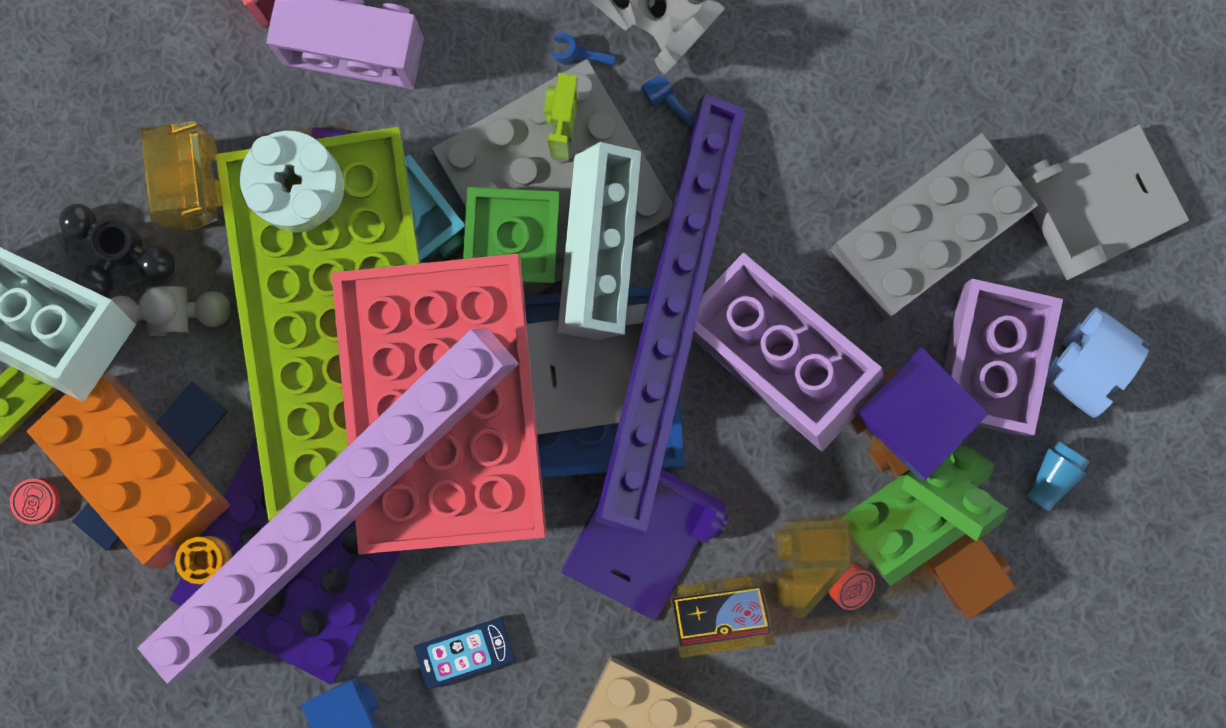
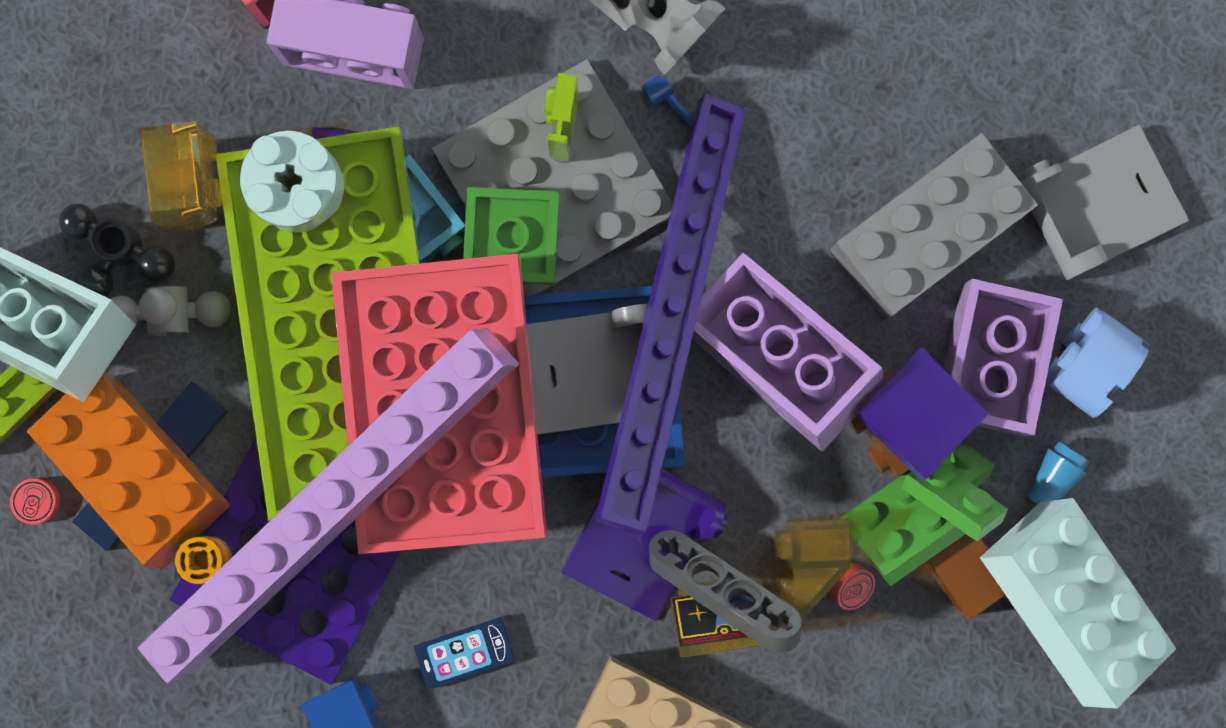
(580, 53): blue hand -> none
(599, 242): light aqua brick -> none
(728, 585): none -> dark grey beam
(1078, 603): none -> light aqua brick

